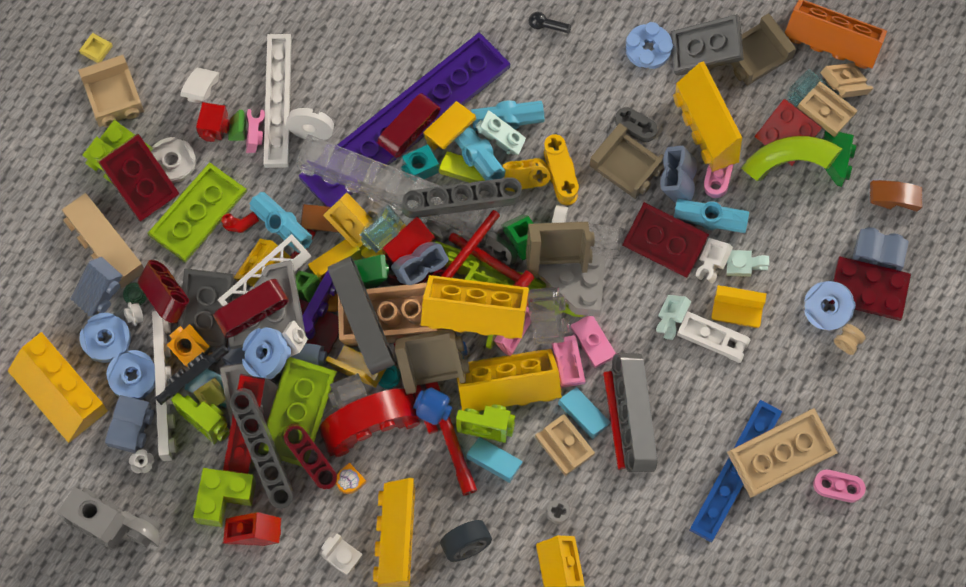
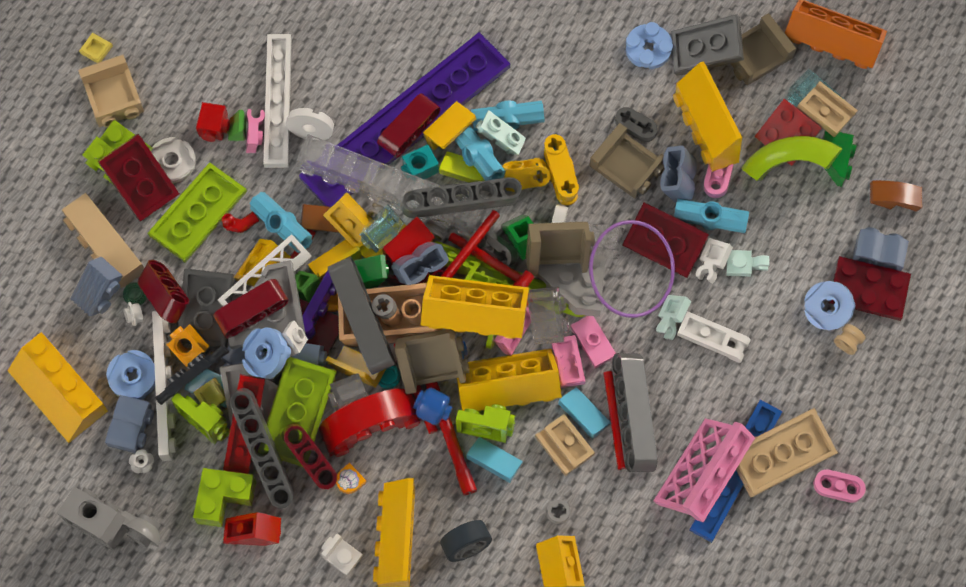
(94, 330): light blue plate -> none
(199, 84): white slope -> none
(376, 306): none -> light grey bush
(538, 21): black bar -> none
(592, 277): none -> medium lavender piece
(713, 474): none -> bright pink fence
(738, 306): yellow panel -> none
(846, 79): tan plate -> none

